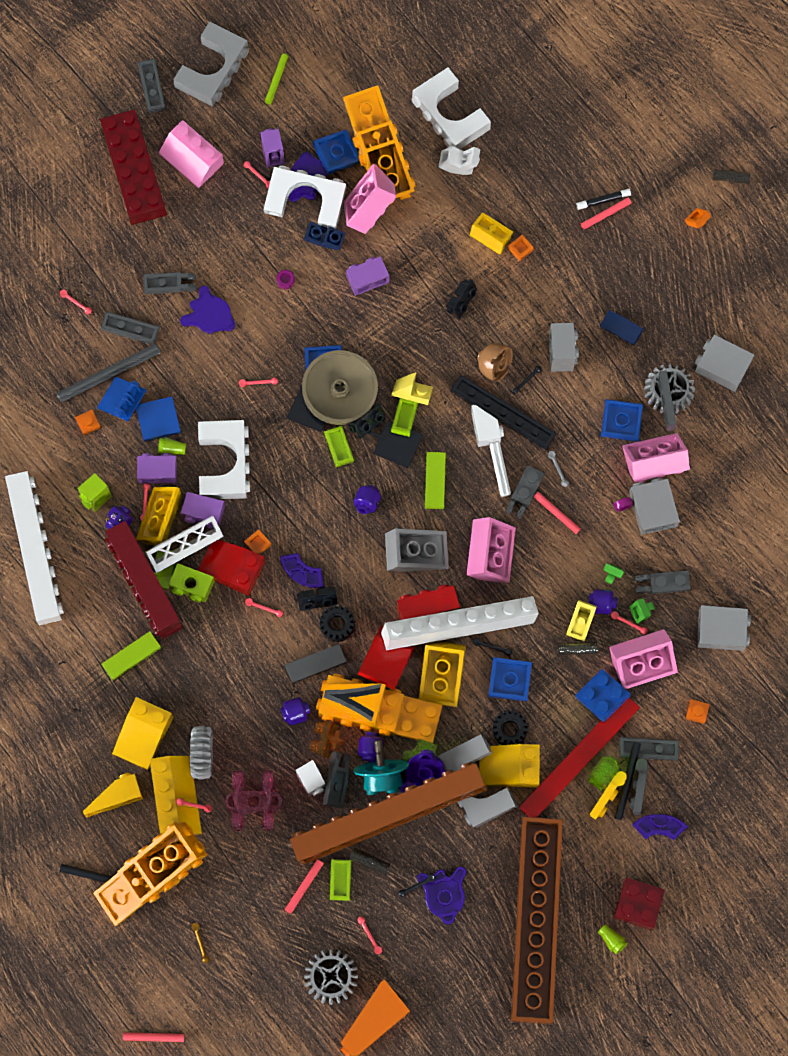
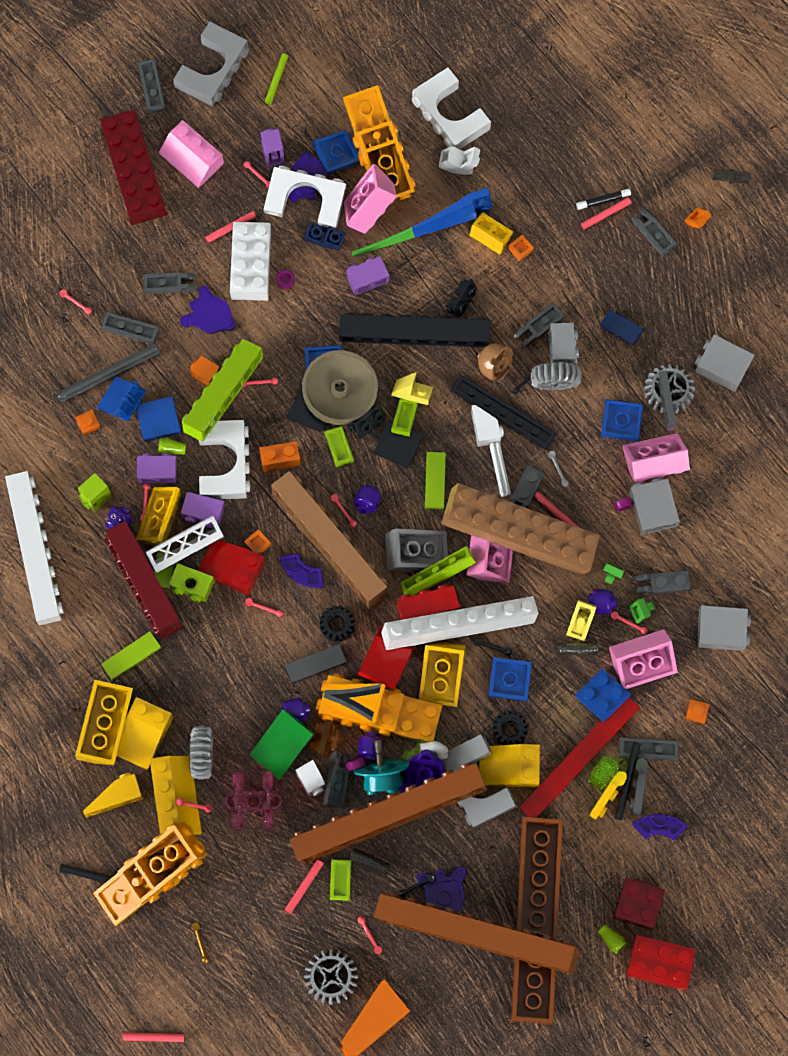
(103, 723): none -> yellow slope
(203, 370): none -> orange brick
(222, 390): none -> lime brick
(226, 229): none -> coral bar
(250, 261): none -> white brick
(280, 456): none -> orange brick
(282, 743): none -> green tile
(325, 598): black hinge -> none
(329, 540): none -> medium nougat brick
(334, 498): none -> coral hinge
(355, 763): none -> magenta tile
(414, 330): none -> black brick
(436, 747): none -> white arm
(438, 572): none -> lime brick
(459, 212): none -> blue plate
(477, 934): none -> dark orange brick
(520, 529): none -> medium nougat brick
(540, 324): none -> dark grey hinge
(556, 376): none -> light grey gear
(654, 233): none -> dark grey hinge
(660, 962): none -> red brick

